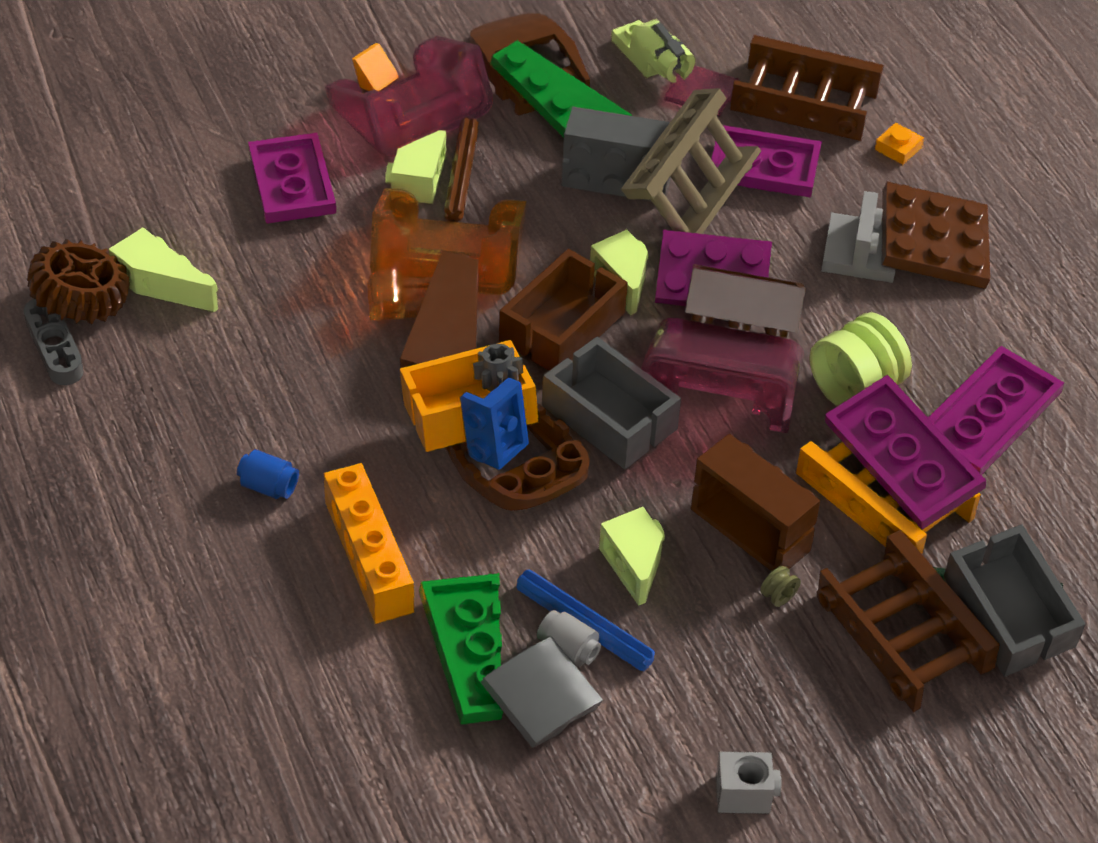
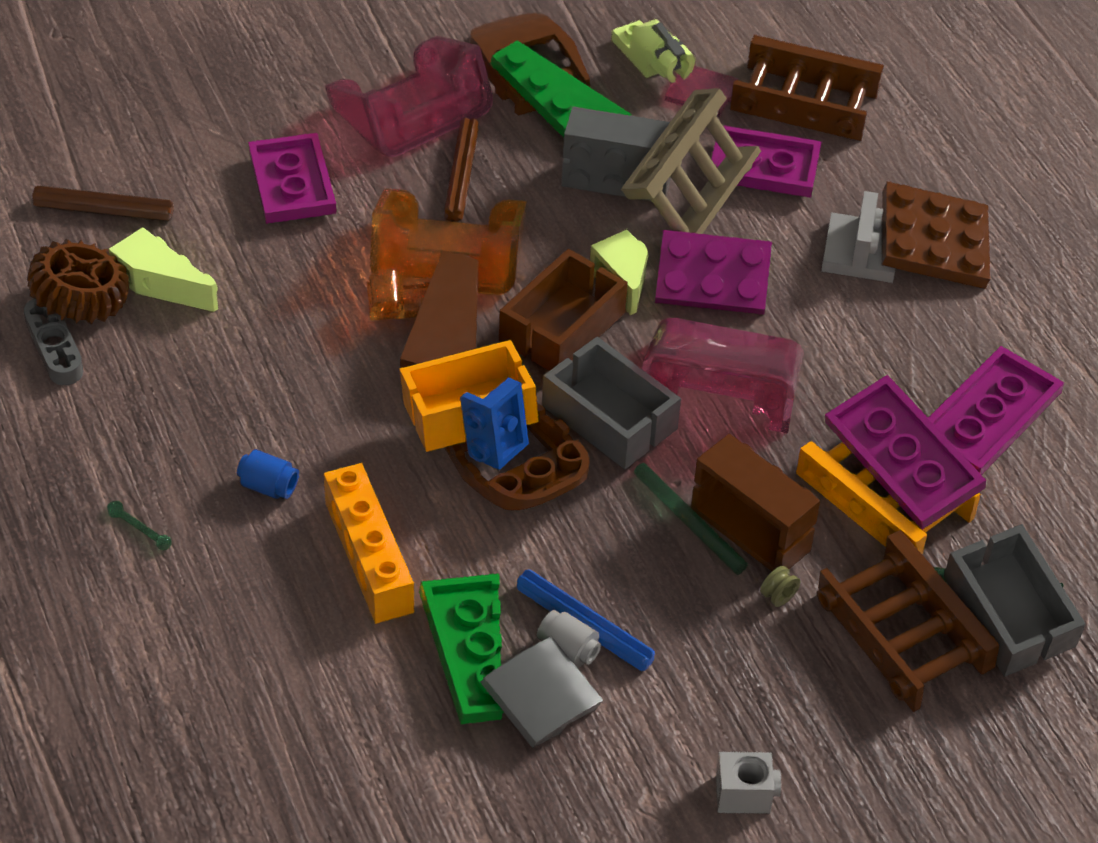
(103, 203): none -> reddish brown axle
(116, 510): none -> clear green hinge
(374, 68): light orange slope -> none
(419, 167): yellowish green slope -> none
(496, 365): dark grey gear -> none
(633, 550): yellowish green slope -> none
(691, 518): none -> clear green bar
(744, 300): piece -> none
(859, 356): yellowish green wheel -> none
(899, 143): light orange plate -> none

